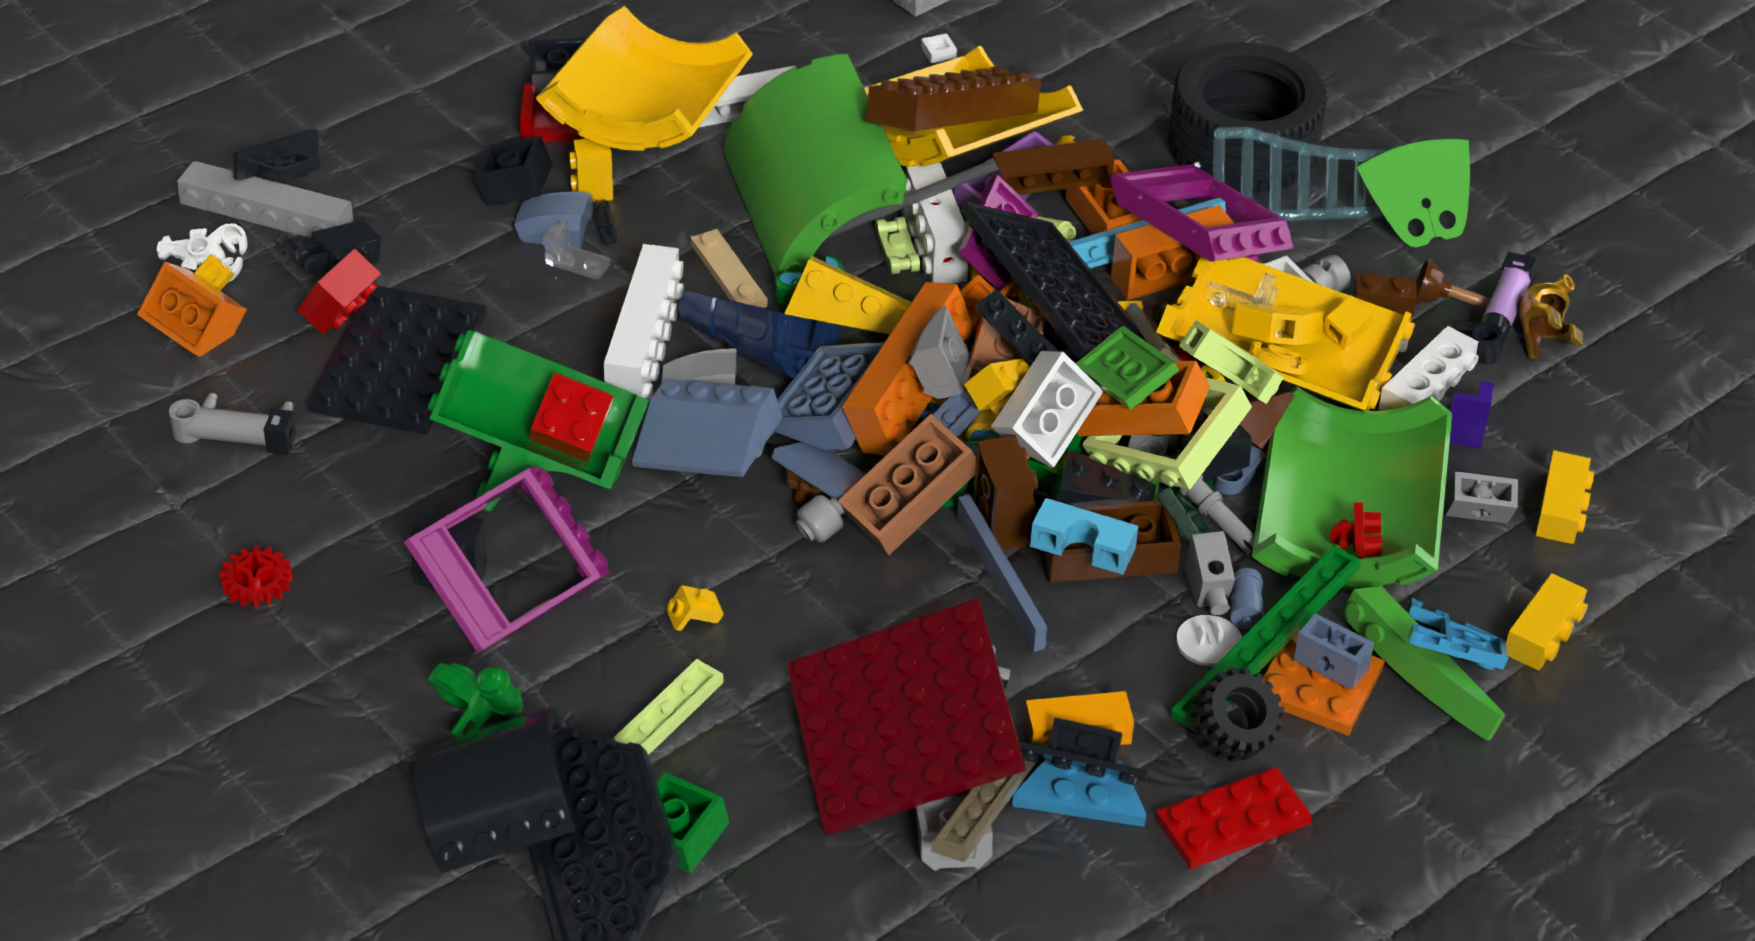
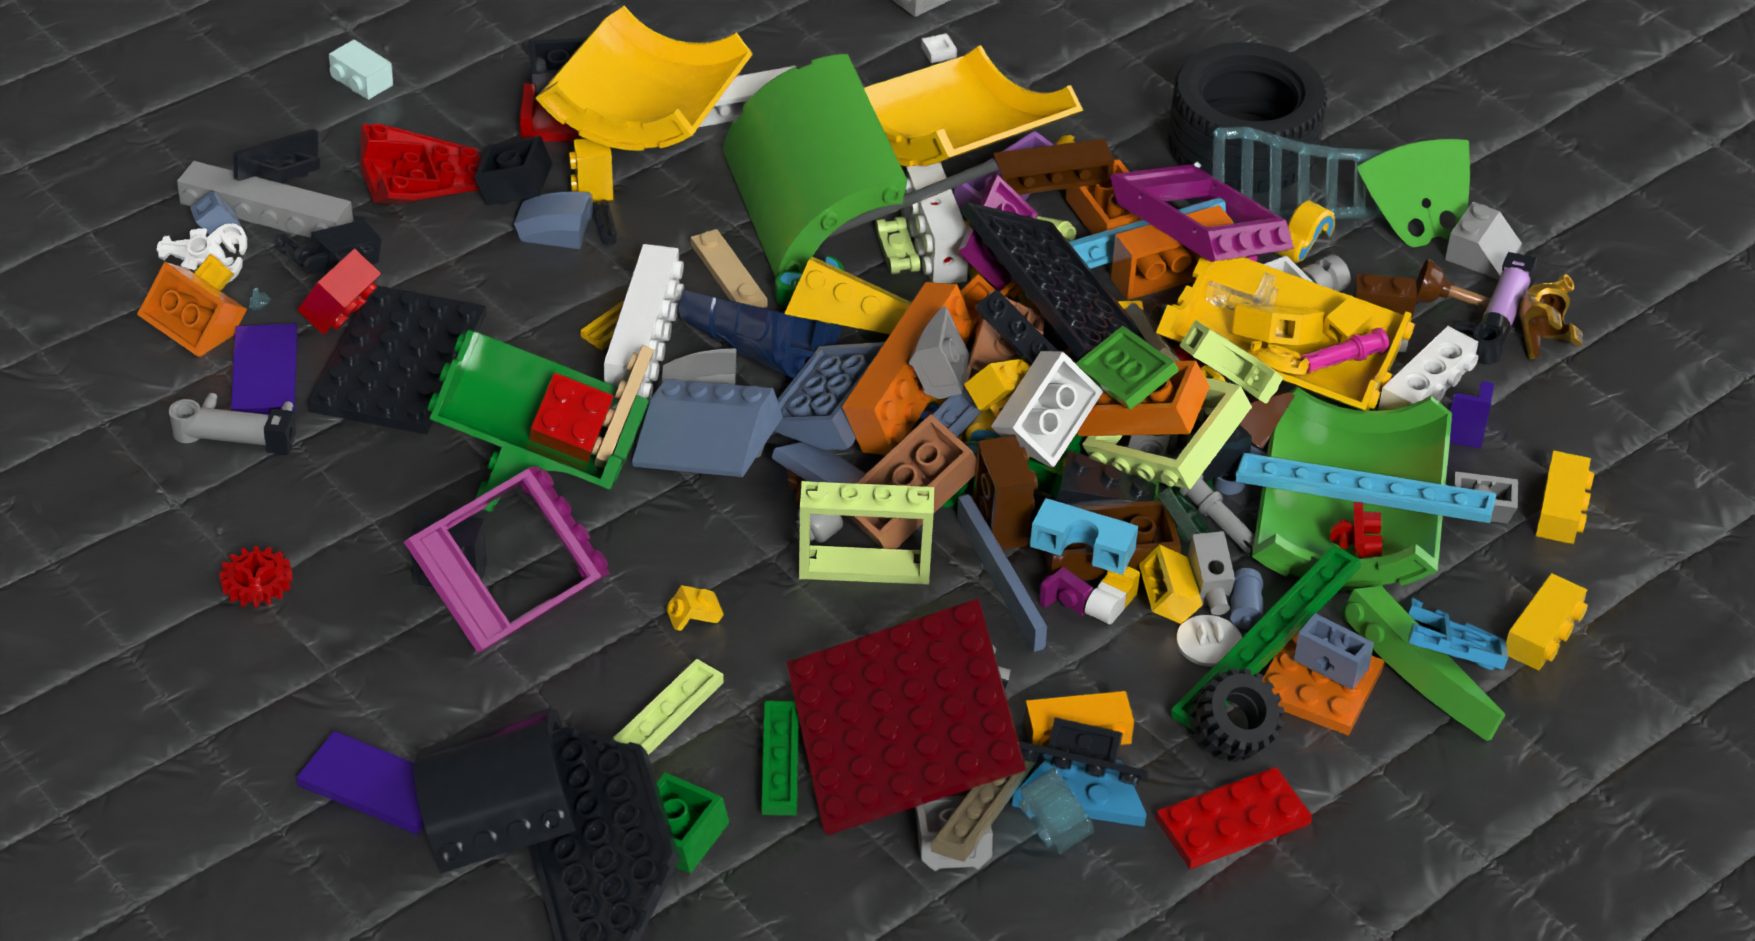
(213, 212): none -> sand blue brick
(259, 300): none -> clear light blue rock
(264, 367): none -> dark purple tile
(361, 69): none -> light aqua brick
(365, 781): none -> dark purple tile
(414, 167): none -> red wedge
(475, 695): green piece -> none
(570, 258): clear bracket -> none
(601, 326): none -> yellow tile
(626, 393): none -> tan plate
(780, 758): none -> green plate
(865, 563): none -> yellowish green window
(952, 98): reddish brown brick -> none
(1055, 810): none -> clear light blue brick
(1066, 588): none -> magenta bracket
(1113, 595): none -> white leg
(1170, 584): none -> yellow brick
(1305, 226): none -> yellow animal
(1356, 348): none -> dark pink pin
(1366, 487): none -> medium azure tile
(1482, 241): none -> light grey slope

